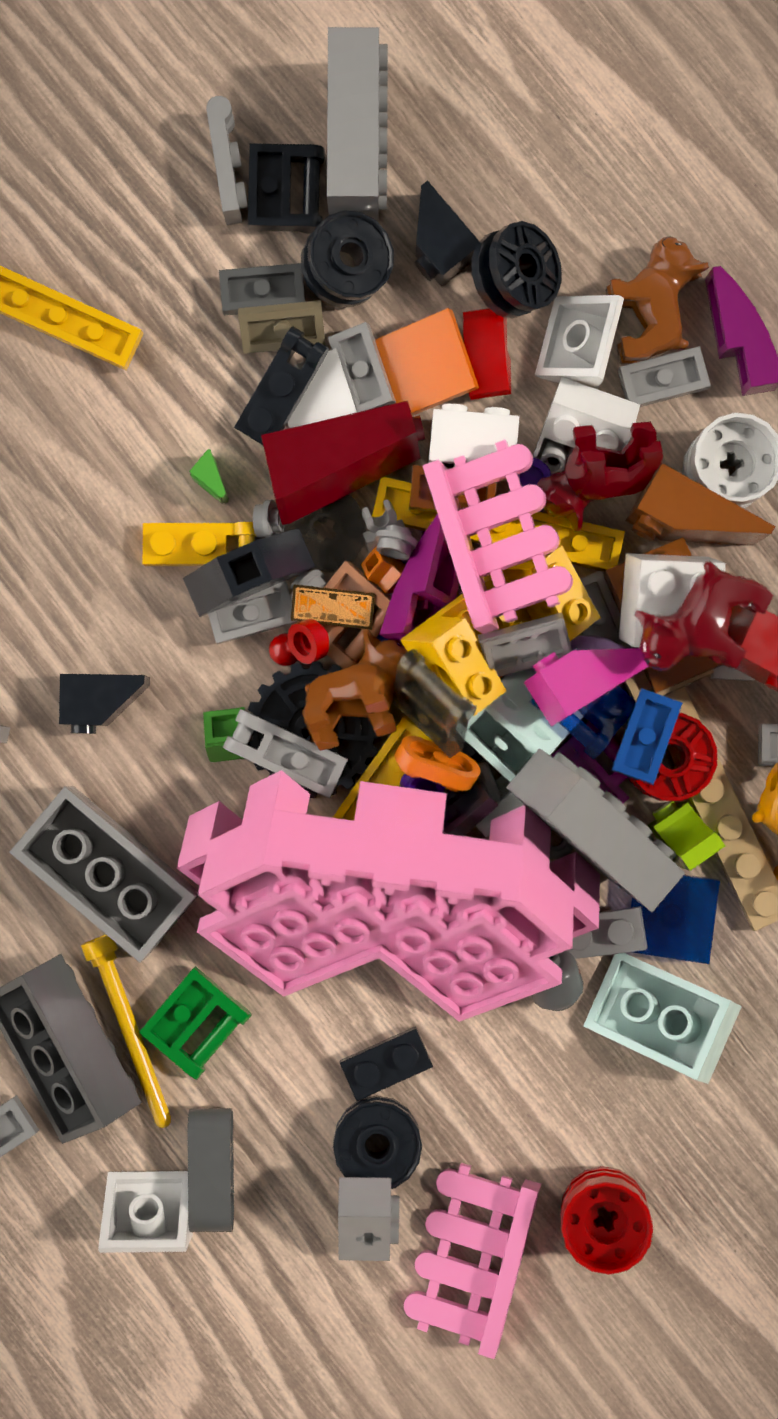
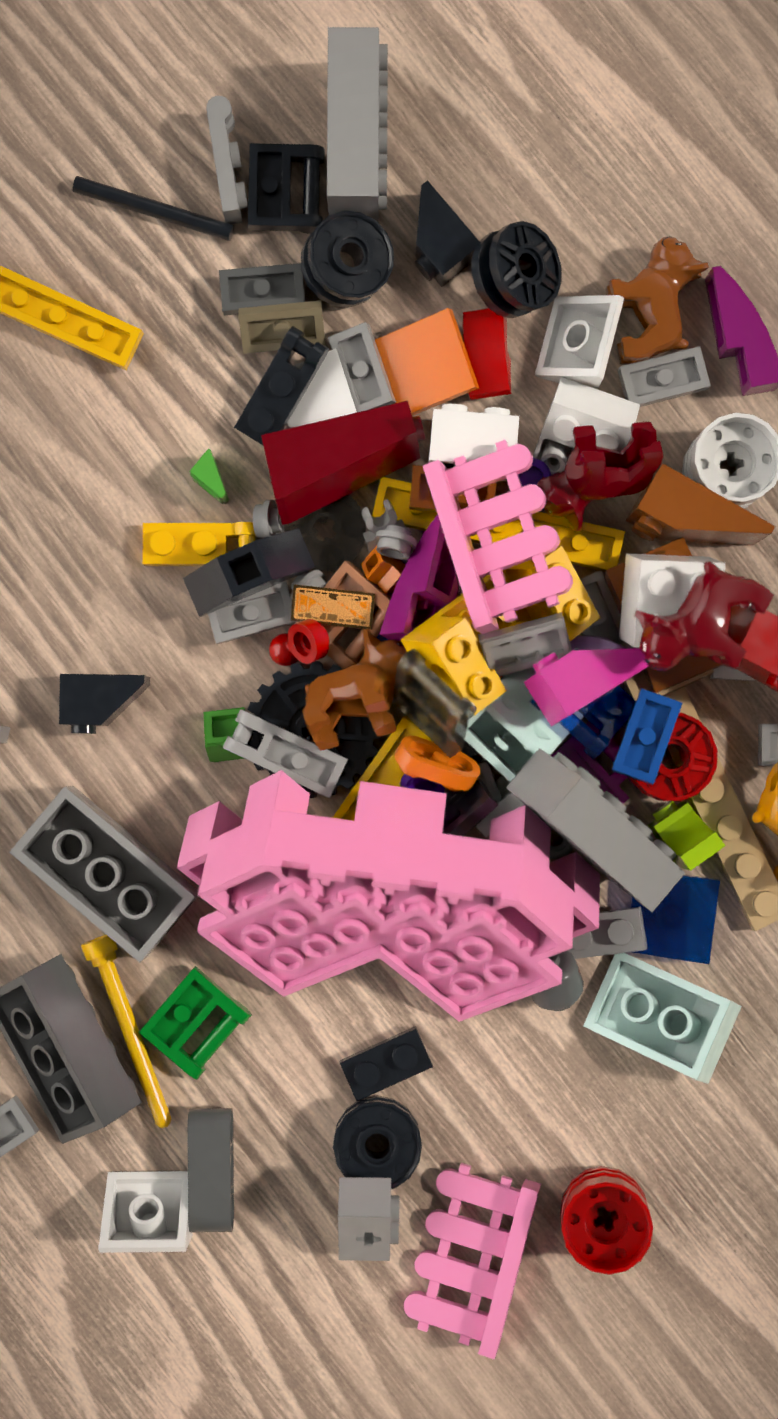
(153, 208): none -> black bar

